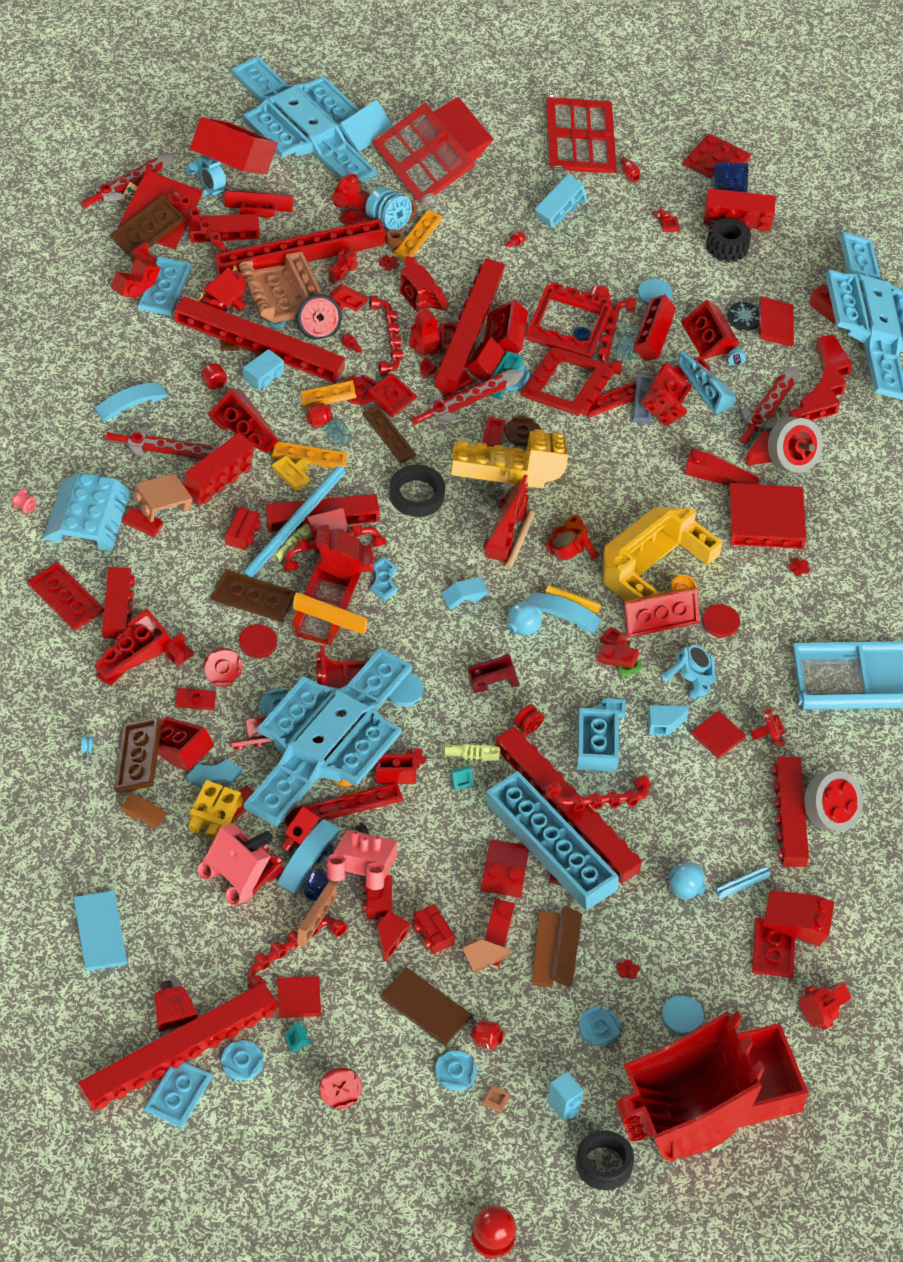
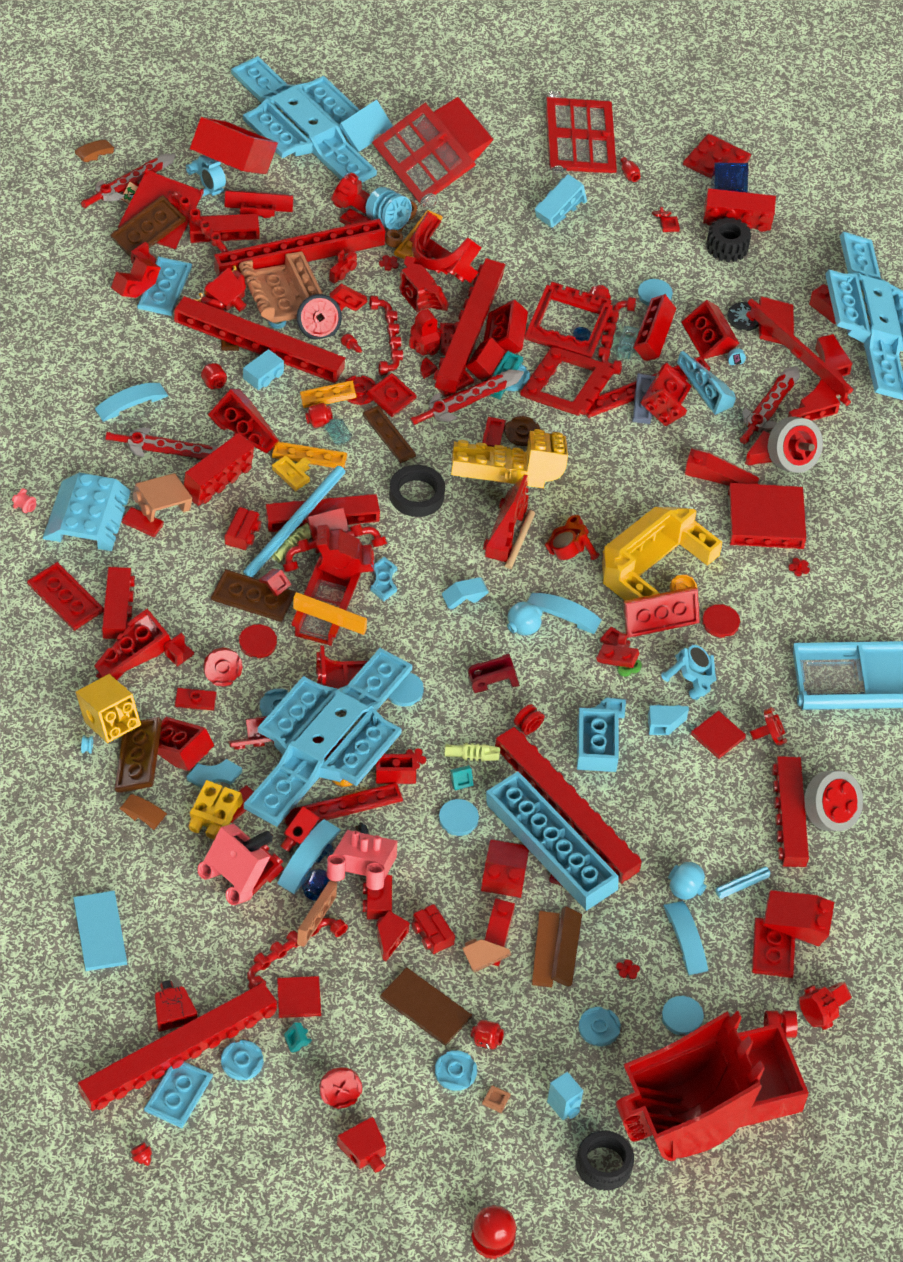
(92, 150): none -> dark orange slope
(108, 708): none -> yellow brick
(142, 1154): none -> red plate
(276, 581): none -> panel
(364, 1145): none -> red torso
(443, 261): none -> red piece
(458, 817): none -> medium azure tile
(516, 239): red bar -> none
(589, 604): yellow axle -> none
(596, 801): red bar -> none
(687, 936): none -> medium azure slope
(787, 1019): none -> red wheel
(800, 350): none -> red piece

